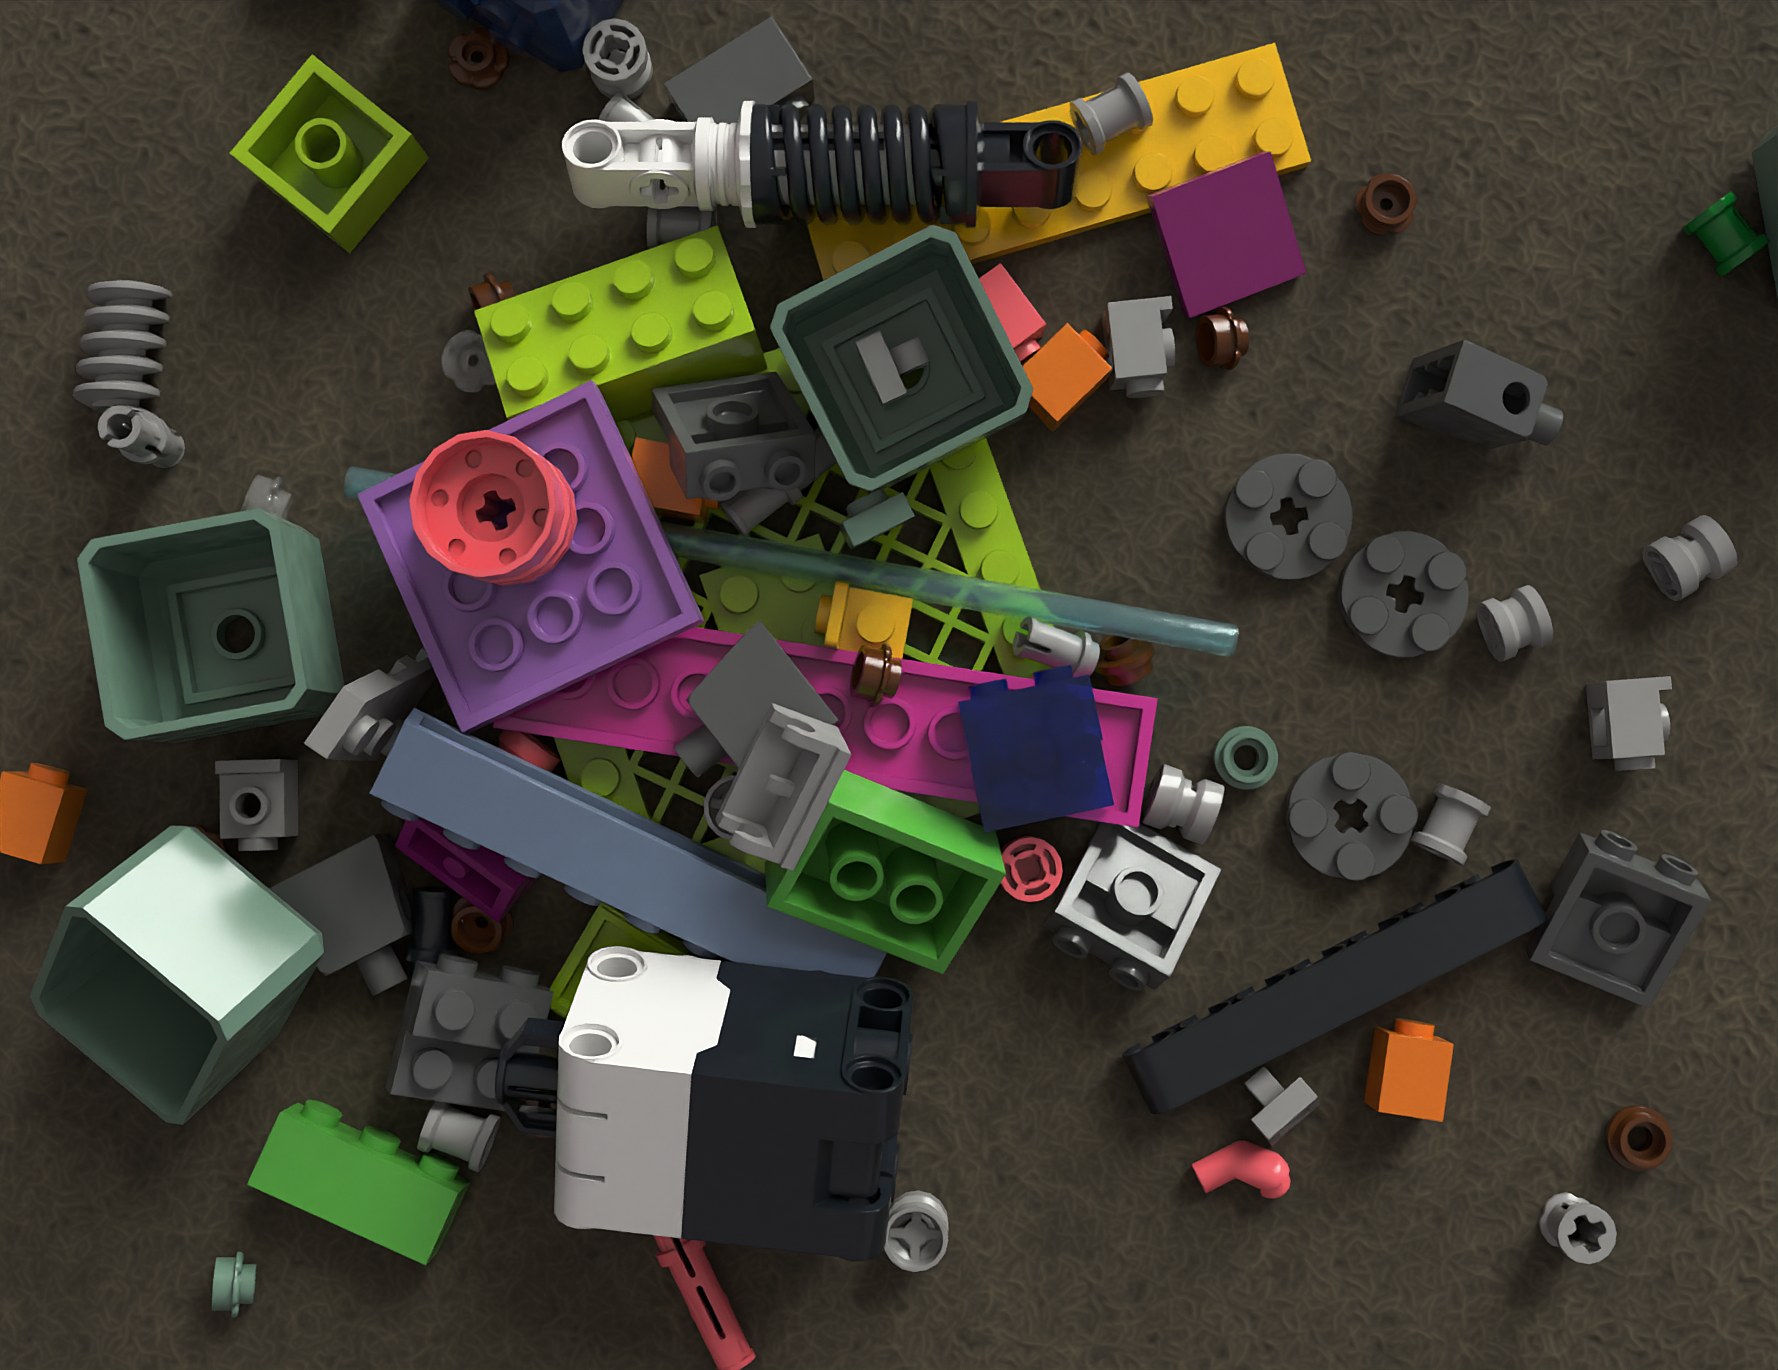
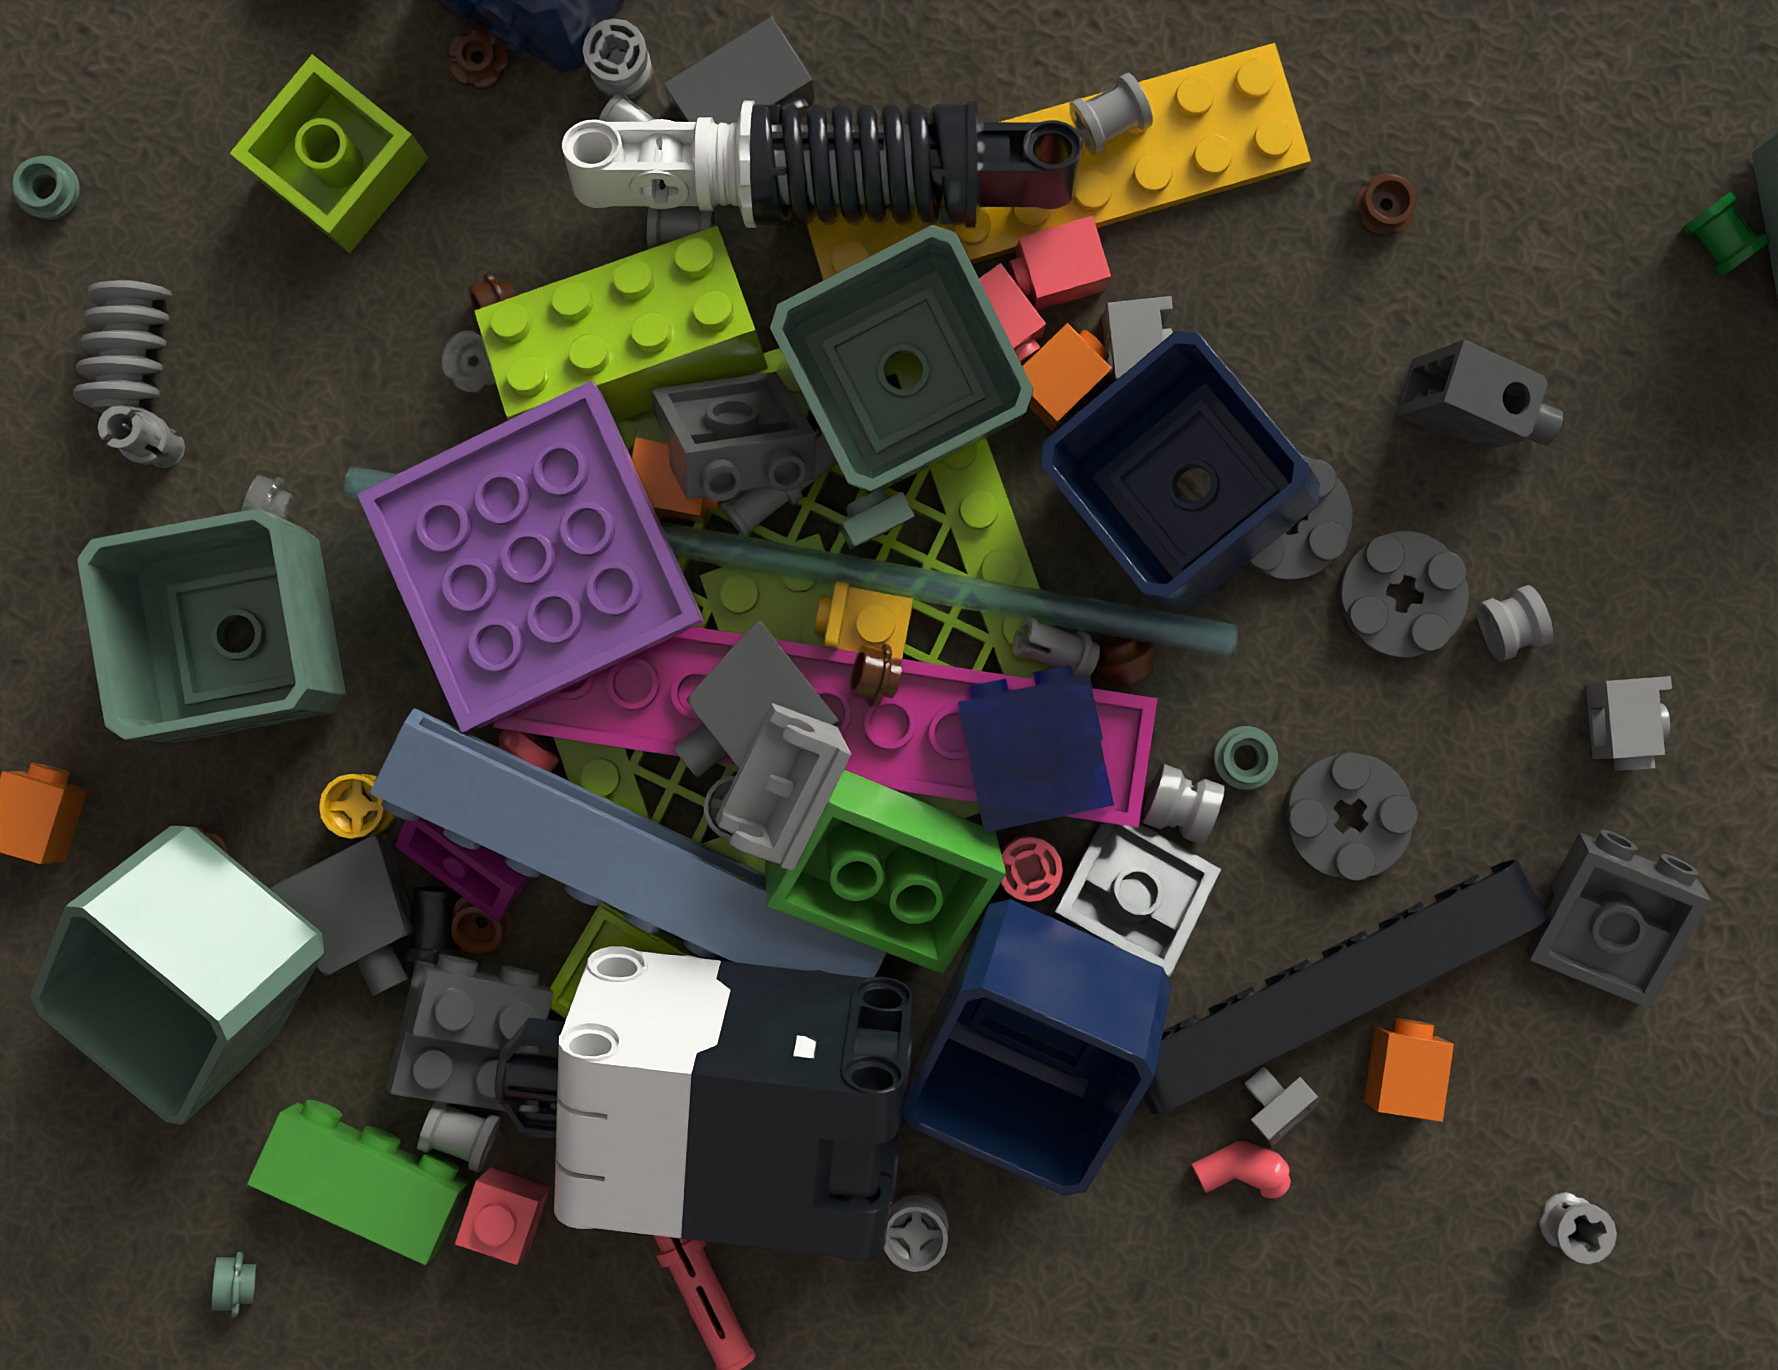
(30, 177): none -> sand green plate
(276, 787): light grey brick -> none
(345, 806): none -> yellow wheel
(372, 711): light grey wing -> none
(460, 492): coral wheel -> none
(502, 1215): none -> coral brick
(888, 366): light grey tile -> none
(1039, 1048): none -> dark blue plate
(1060, 264): none -> coral brick
(1148, 428): none -> dark blue plate
(1221, 339): reddish brown plate -> none
(1226, 234): magenta tile -> none
(1450, 824): light grey bush -> none
(1657, 1143): reddish brown plate -> none
(1687, 559): light grey wheel -> none

